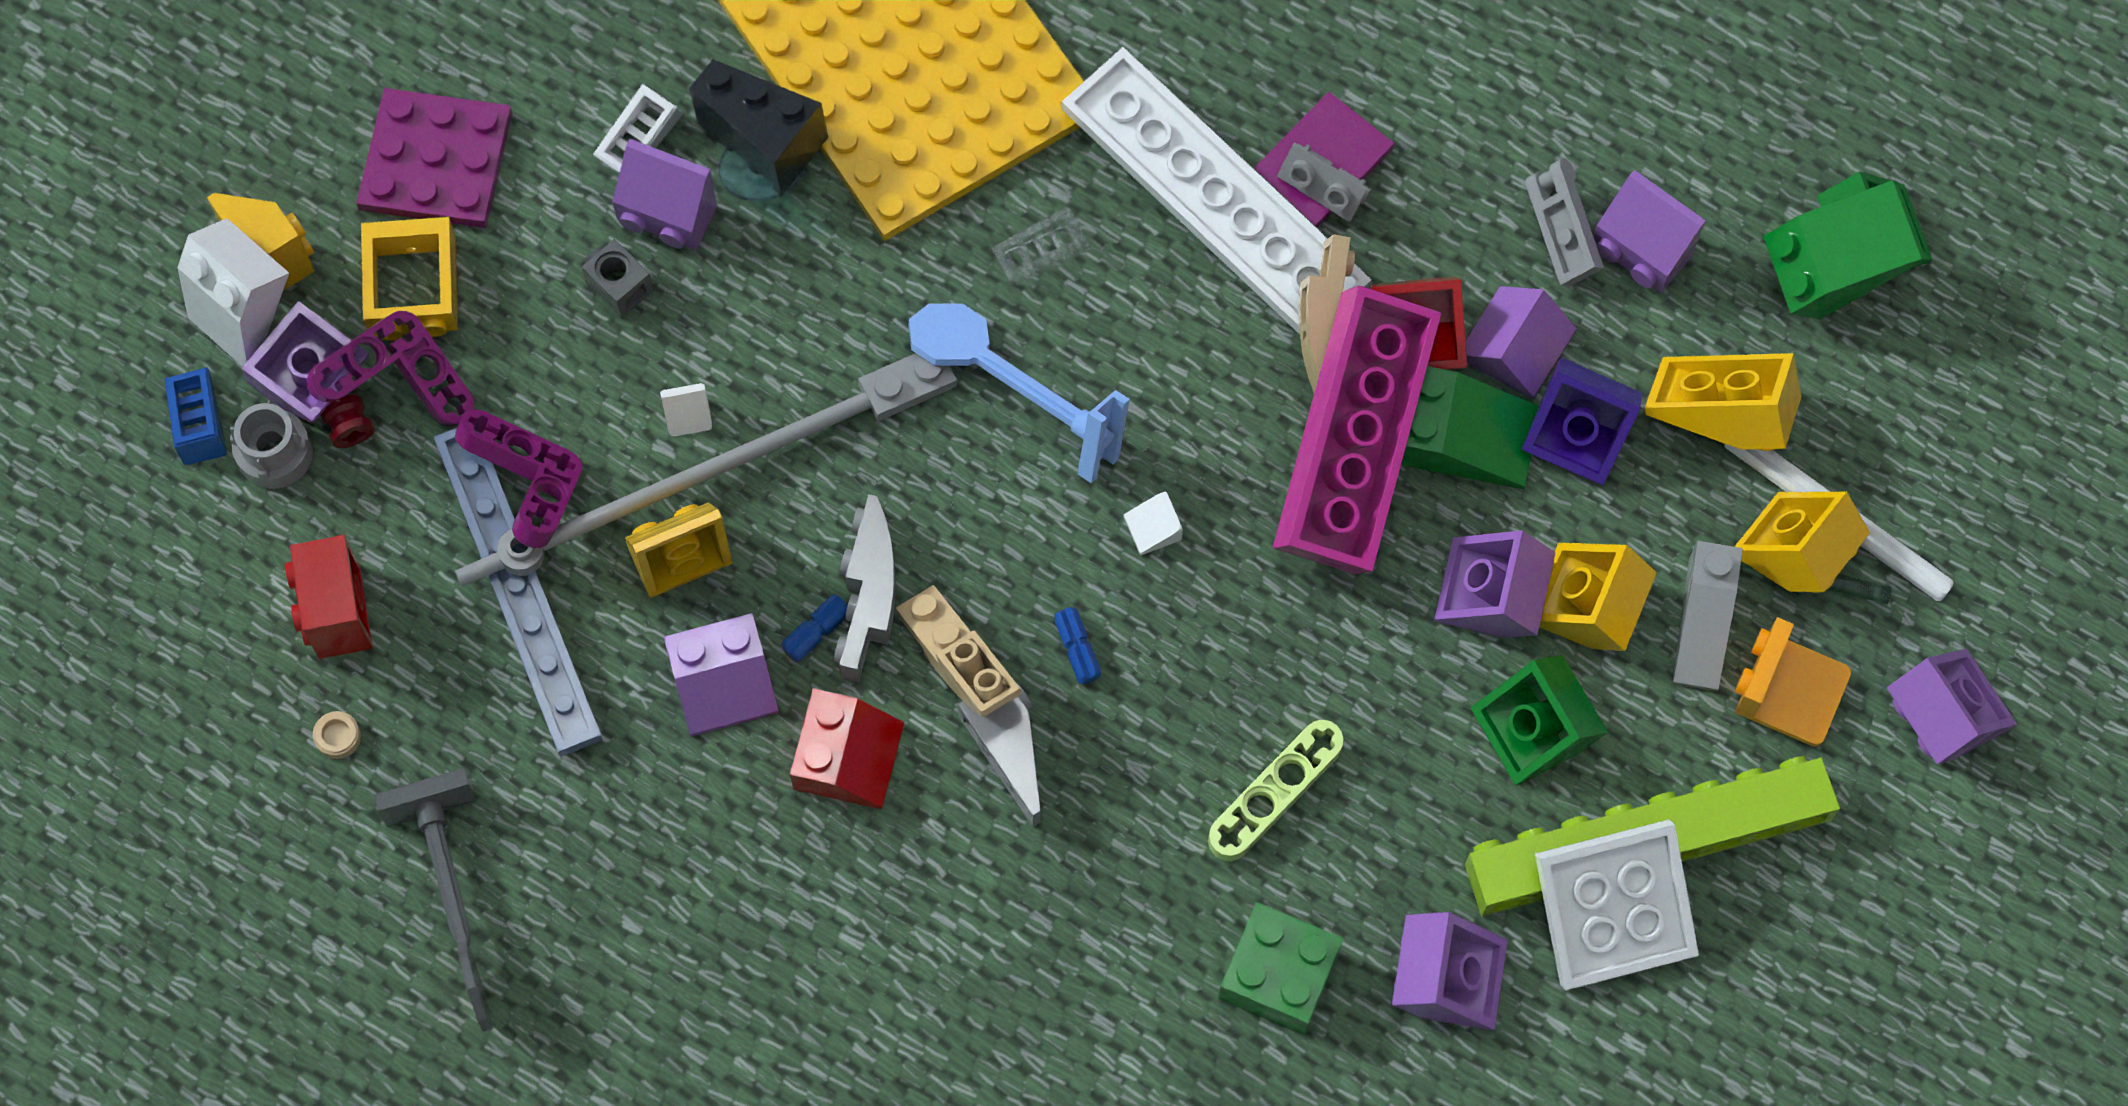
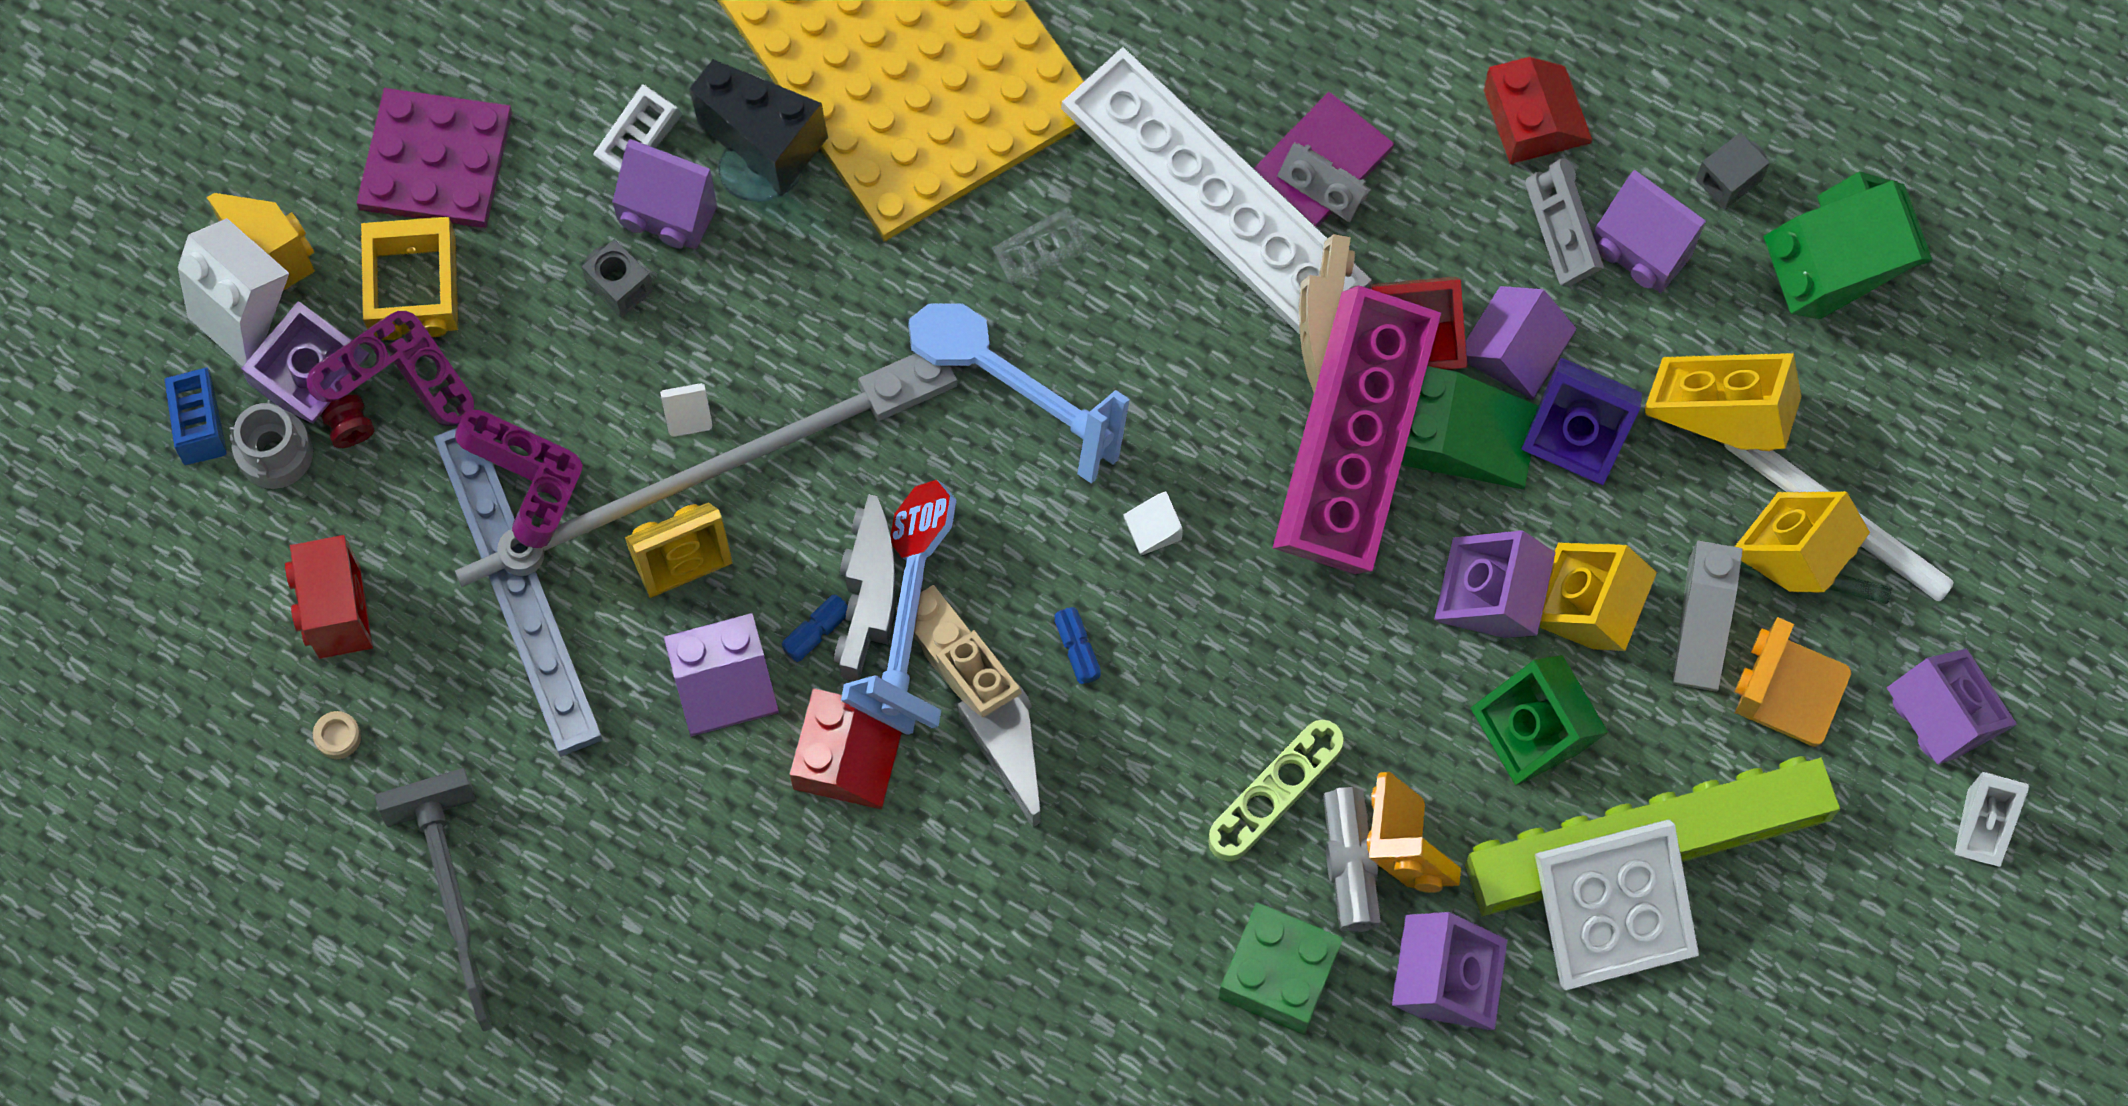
(915, 534): none -> light blue piece
(1350, 861): none -> light grey piece
(1398, 842): none -> light orange bracket
(1535, 108): none -> red slope
(1733, 170): none -> dark grey brick
(1990, 818): none -> white slope

